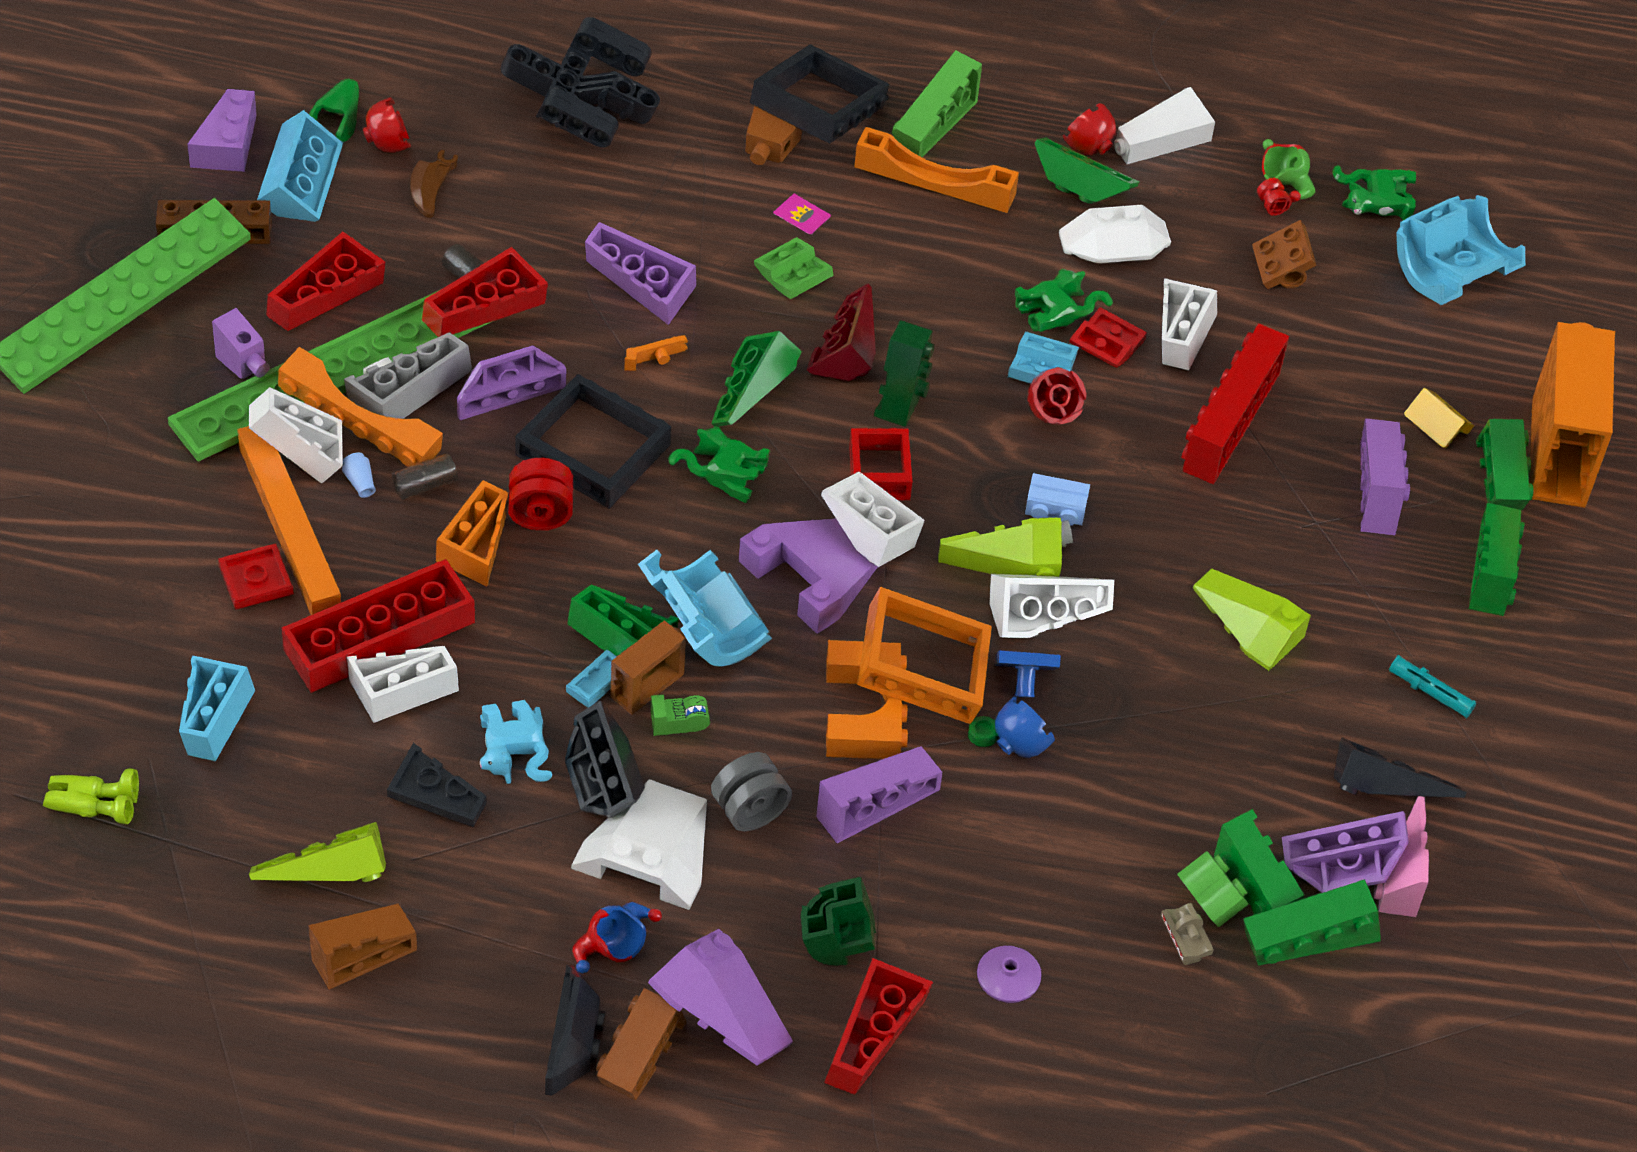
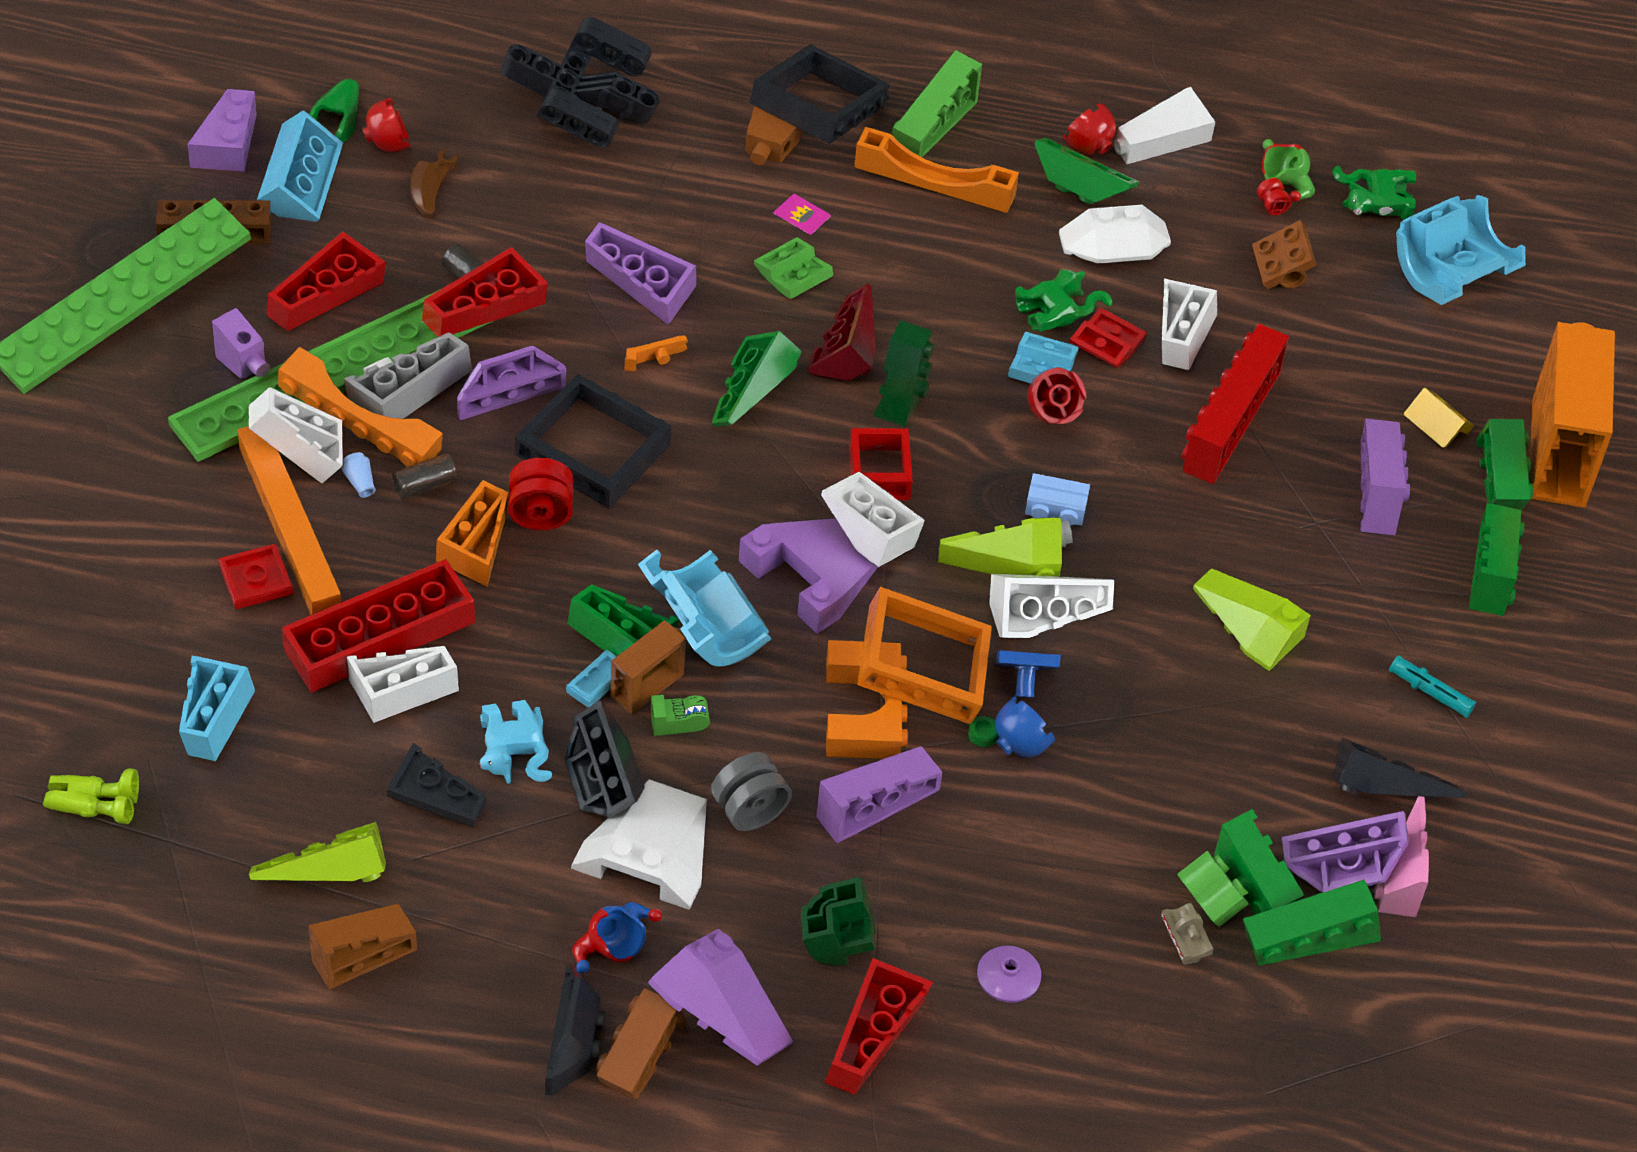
(730, 467): green animal -> none

